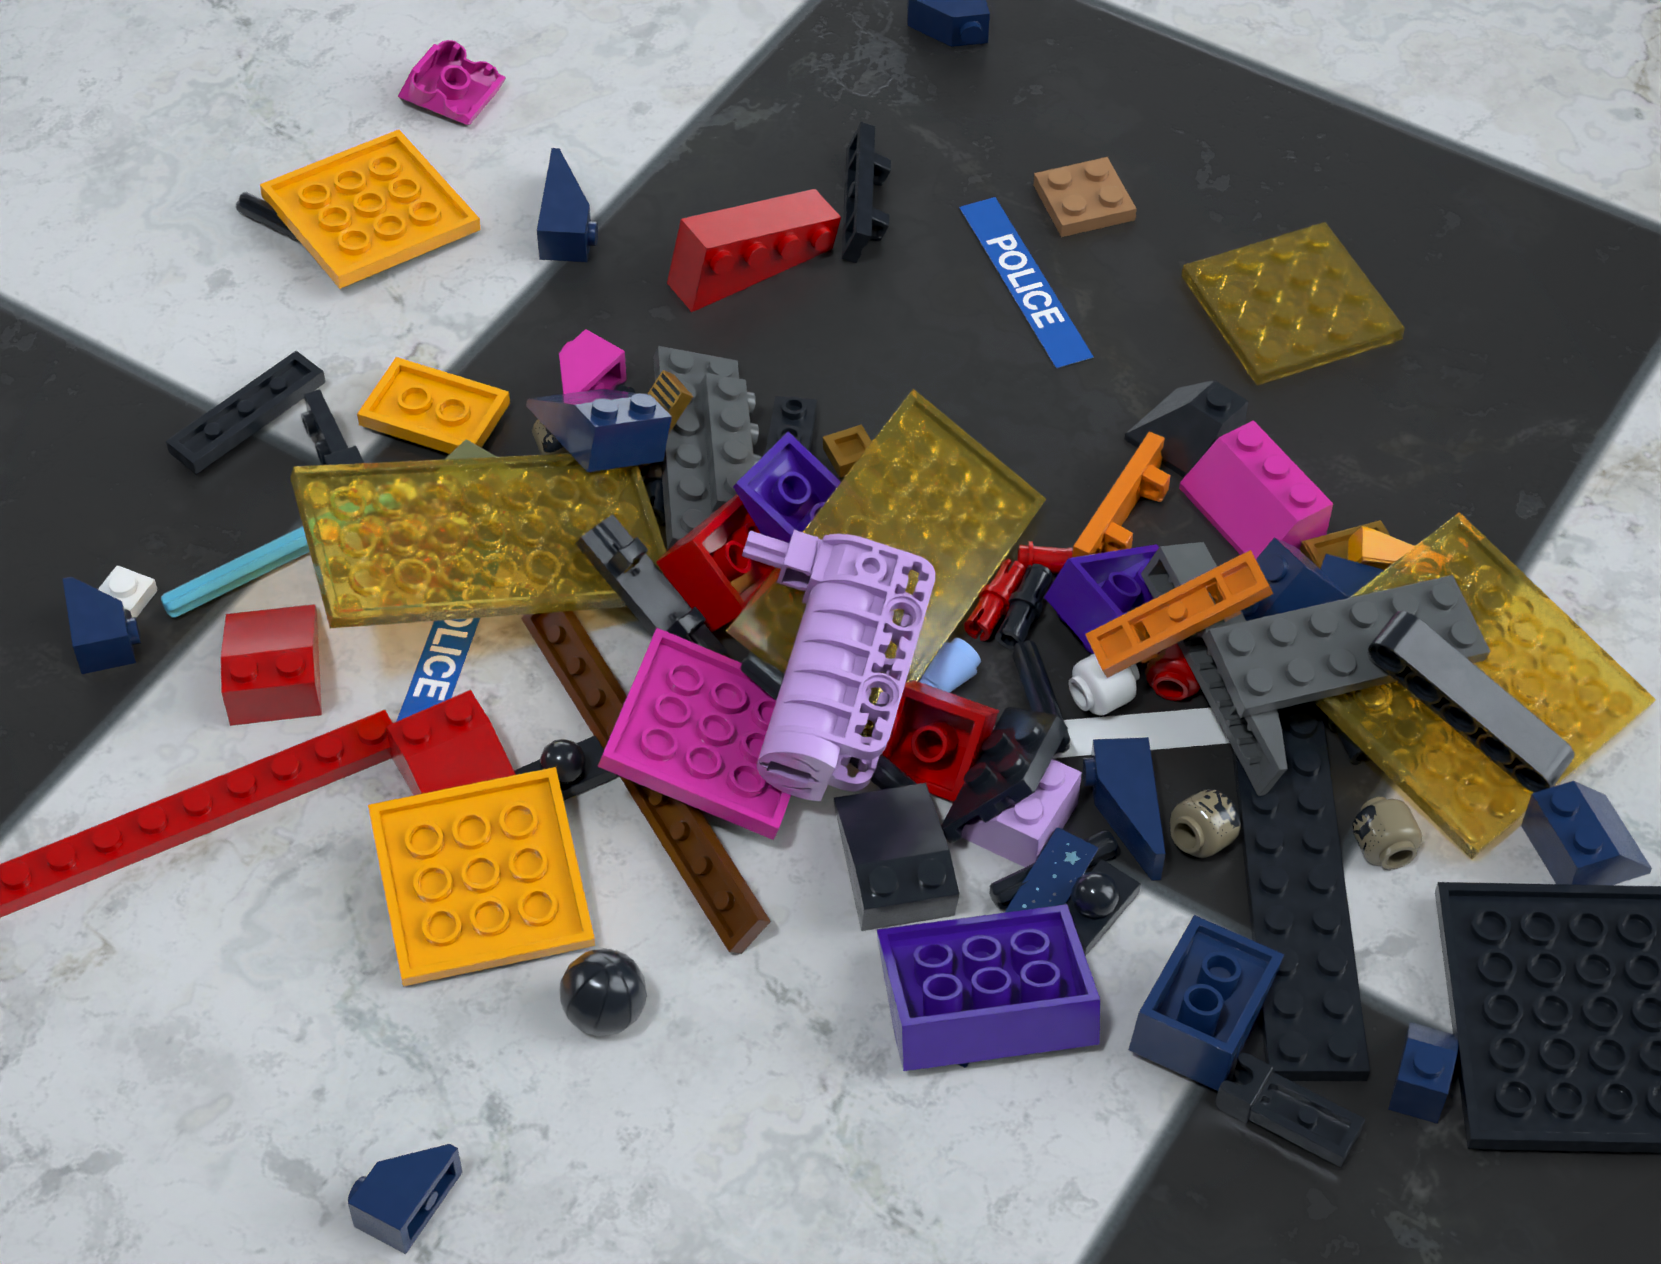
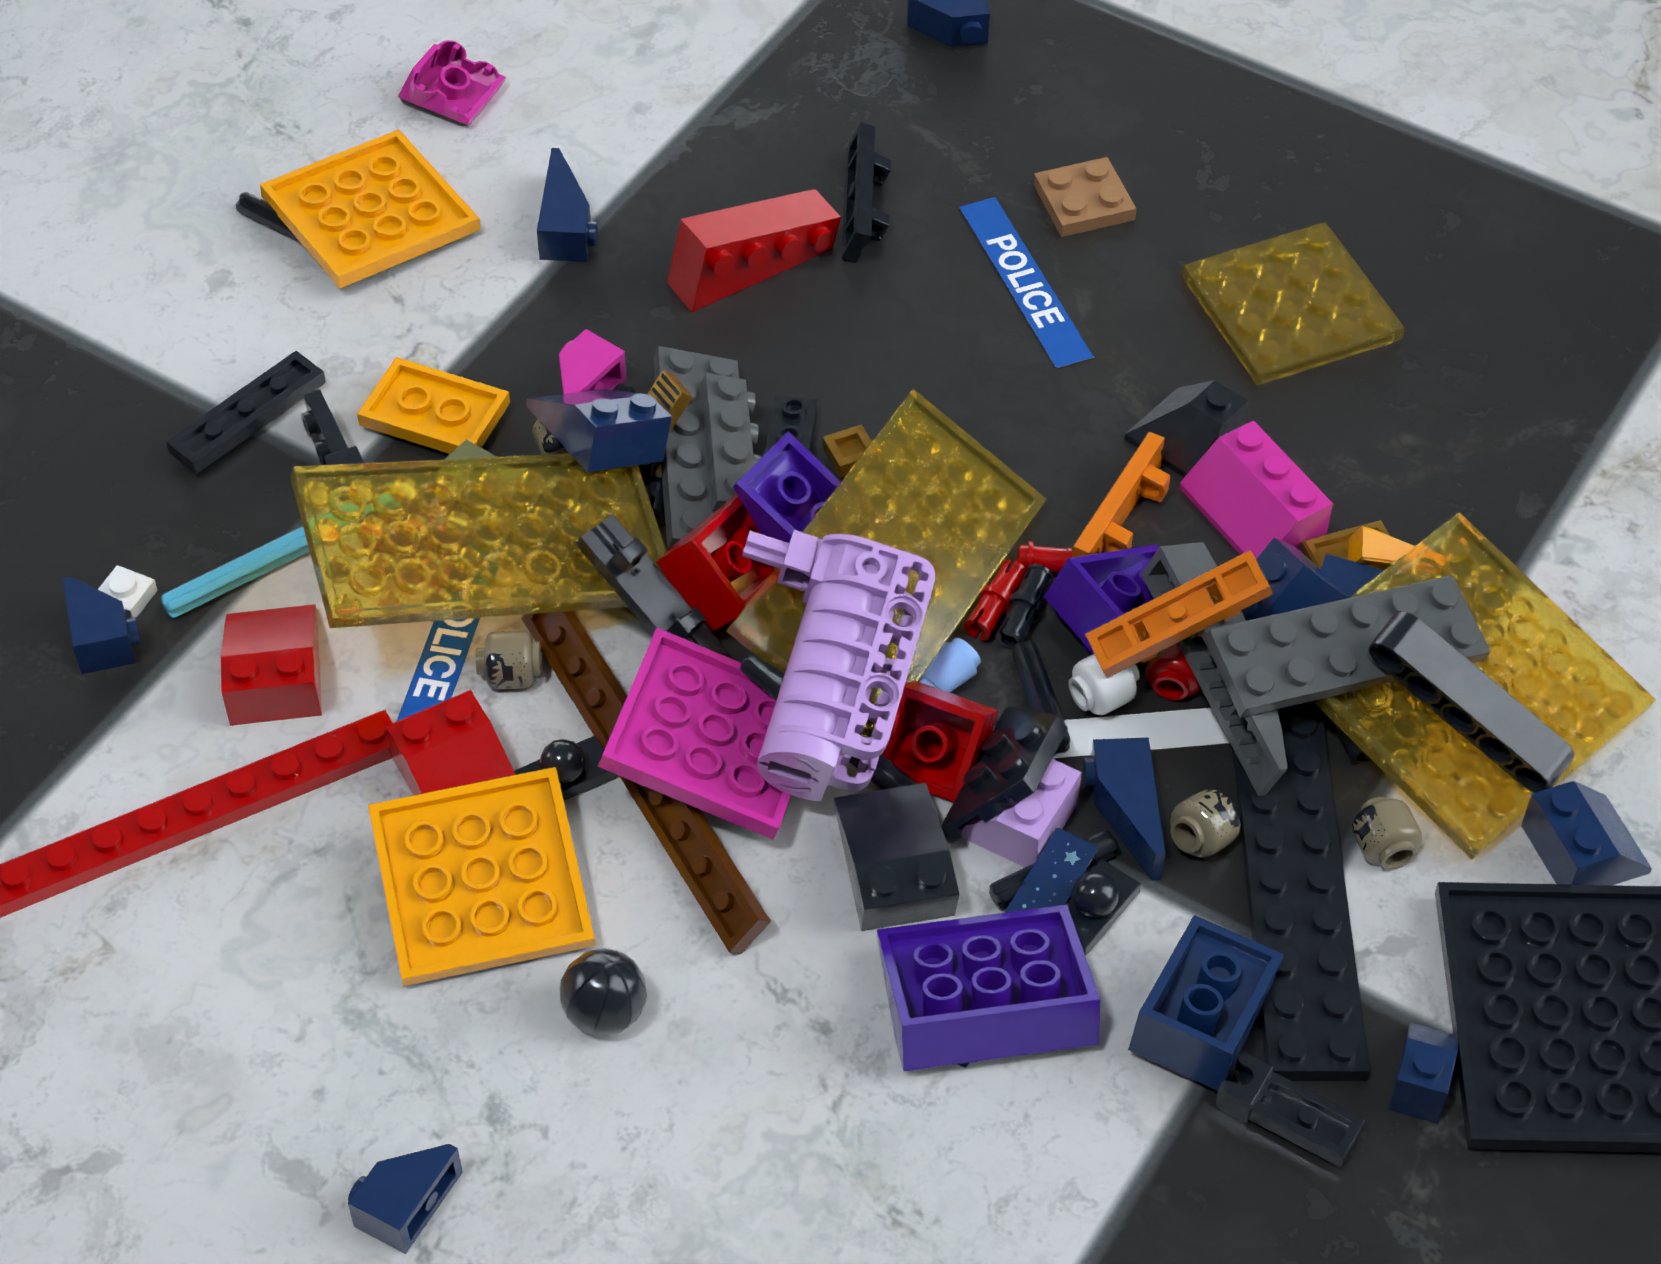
(509, 660): none -> dark tan head

